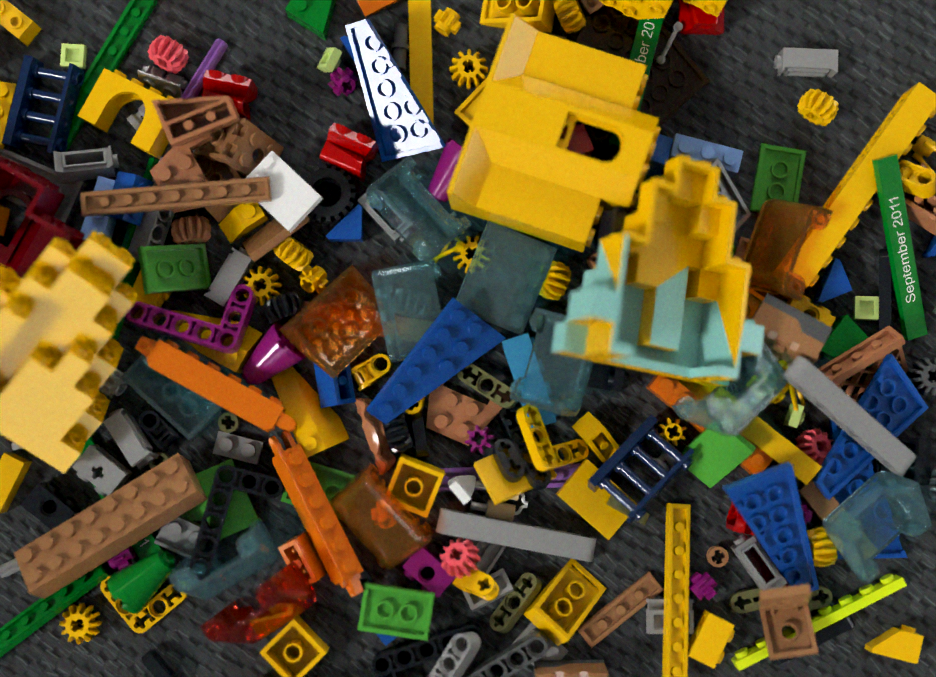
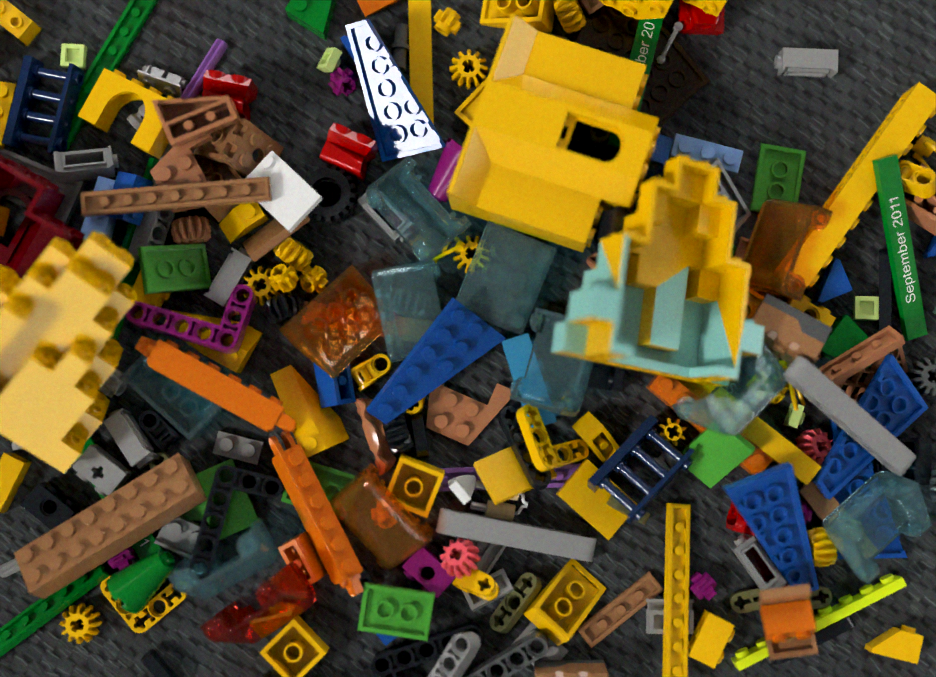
(168, 54): coral gear -> none
(224, 427): olive bush -> none
(270, 357): magenta cone -> none
(283, 278): none -> yellow gear
(349, 228): blue slope -> none
(470, 381): olive beam -> none
(485, 443): magenta gear -> none
(512, 458): black beam -> none
(556, 281): yellow gear -> none
(579, 141): coral brick -> none
(724, 559): medium nougat bush -> none
(788, 620): none -> orange brick
(818, 107): yellow gear -> none

